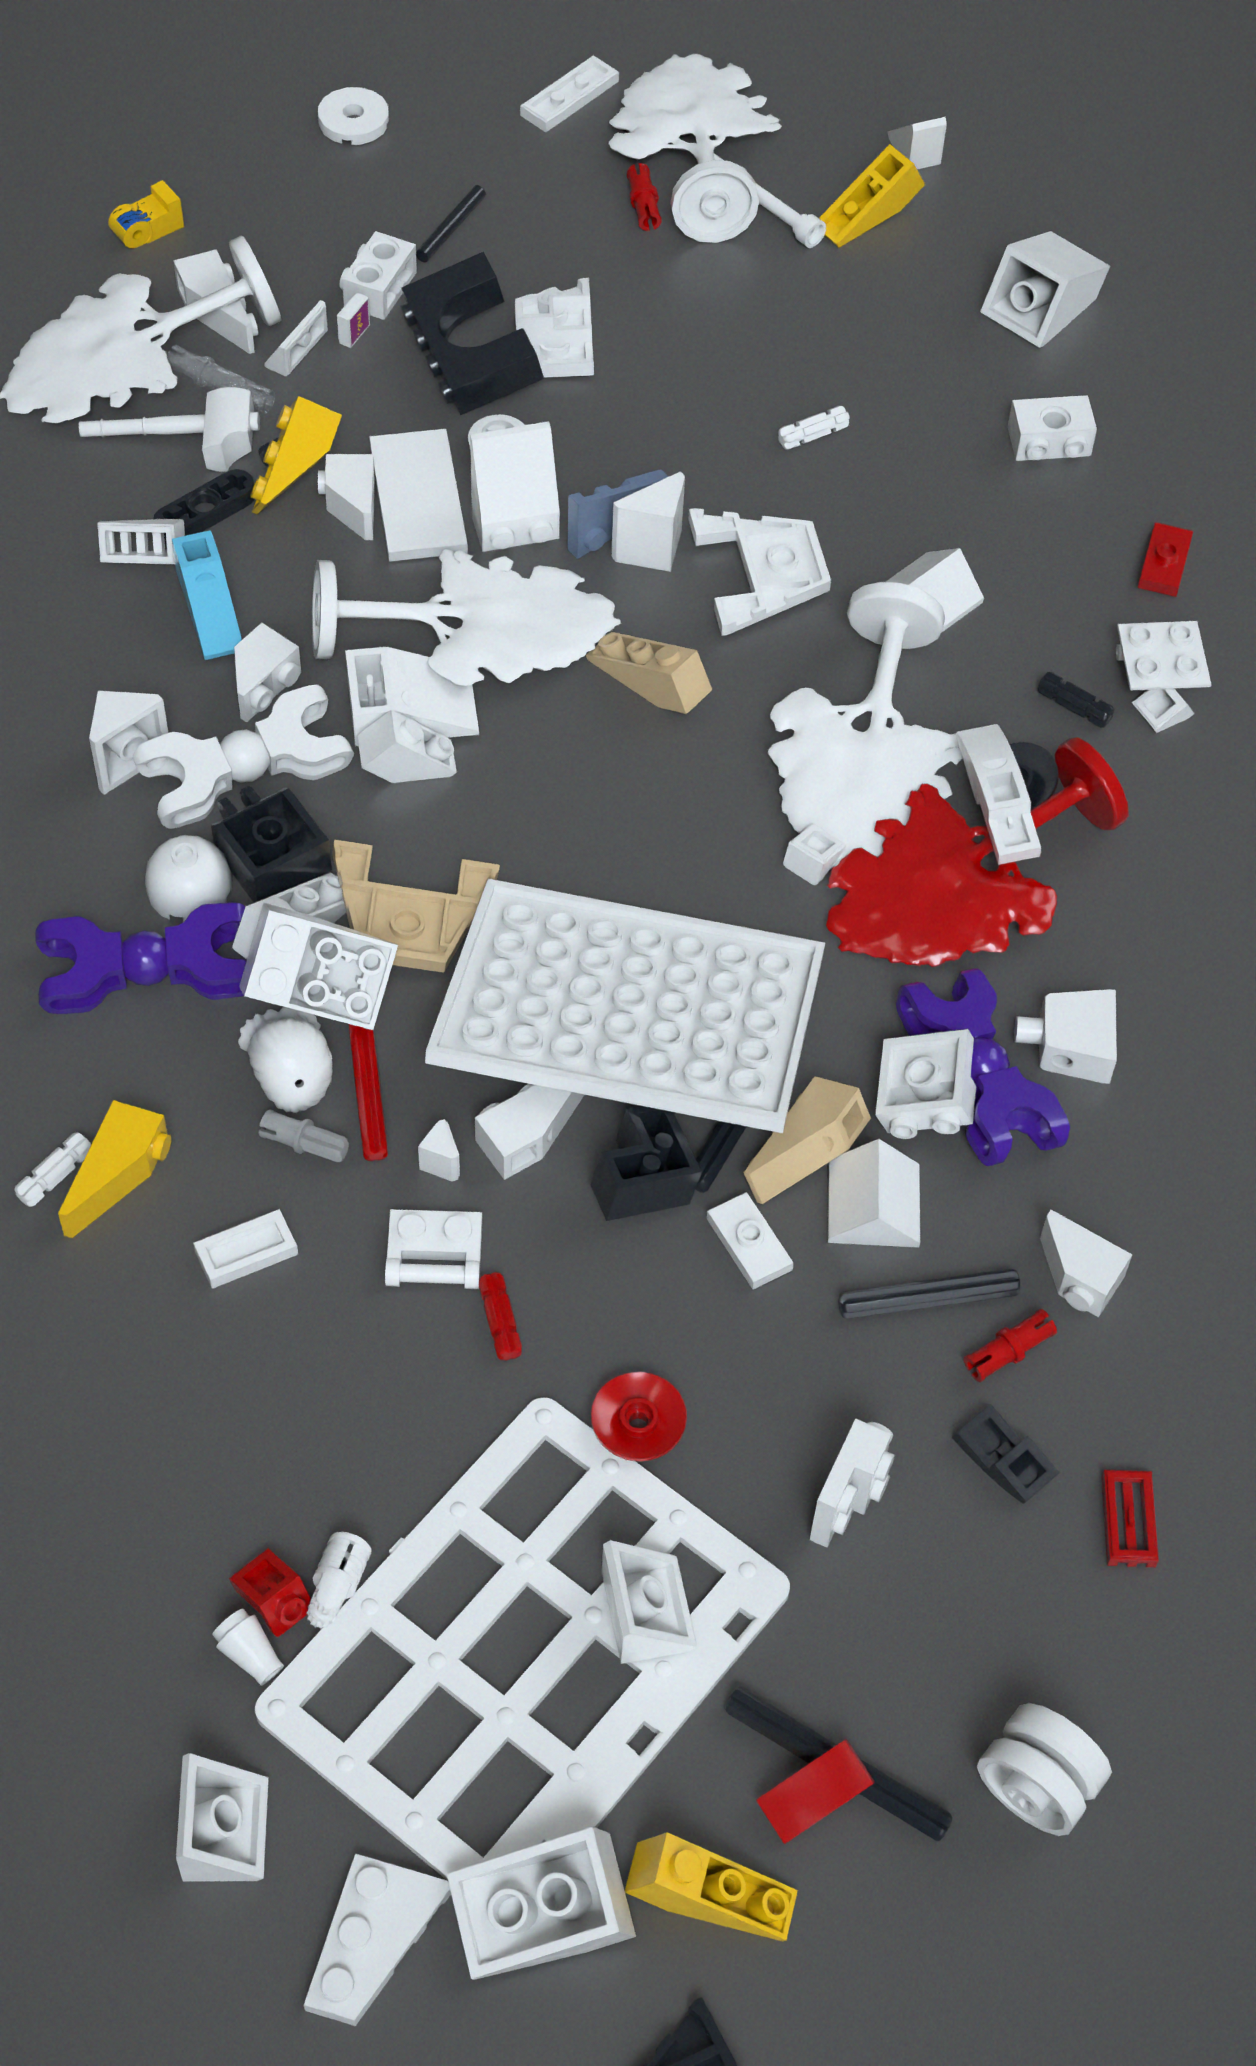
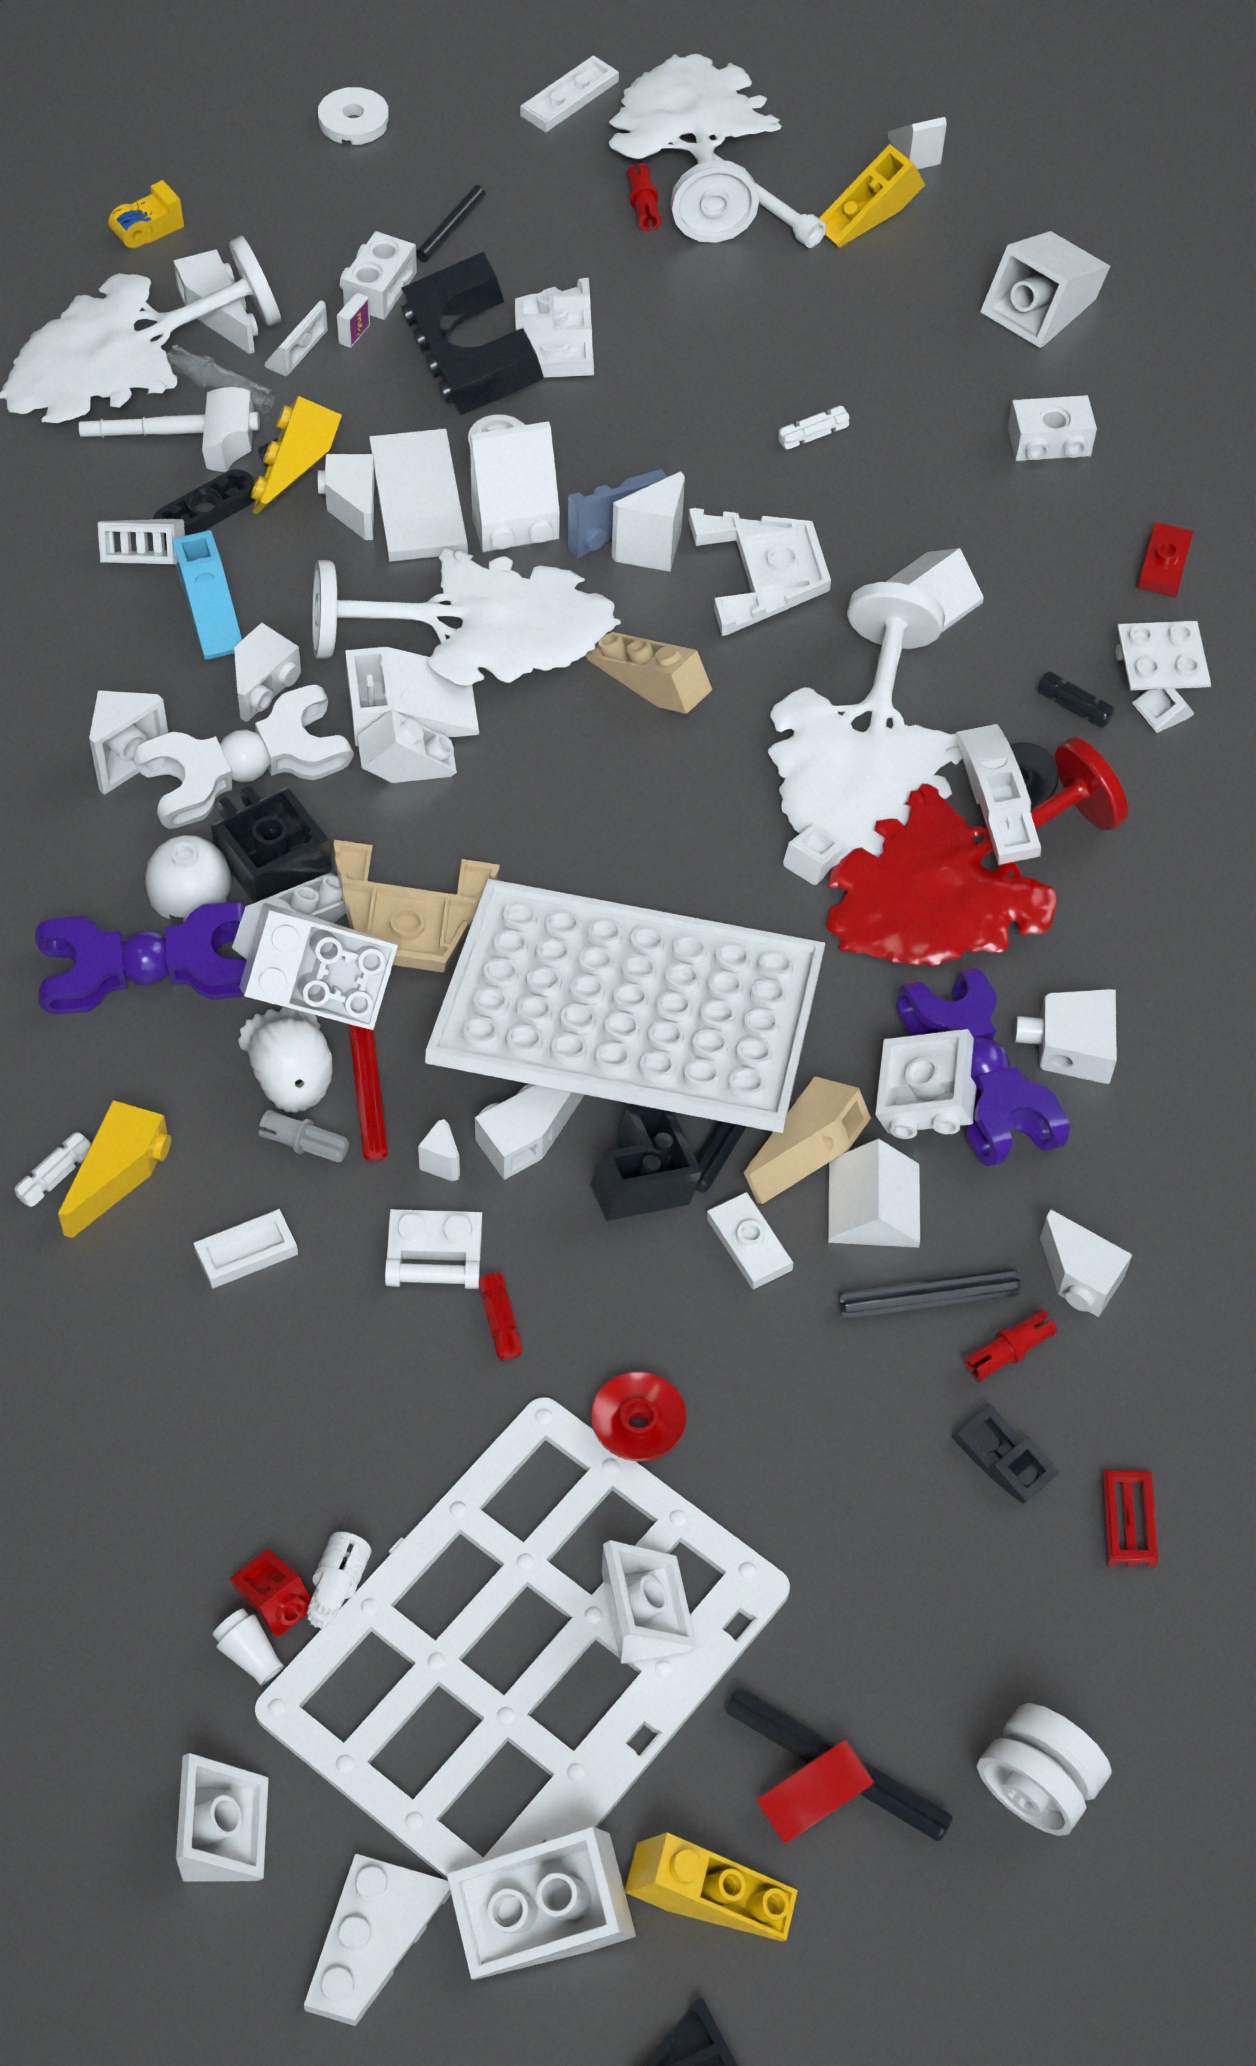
(854, 1480): white plate -> none

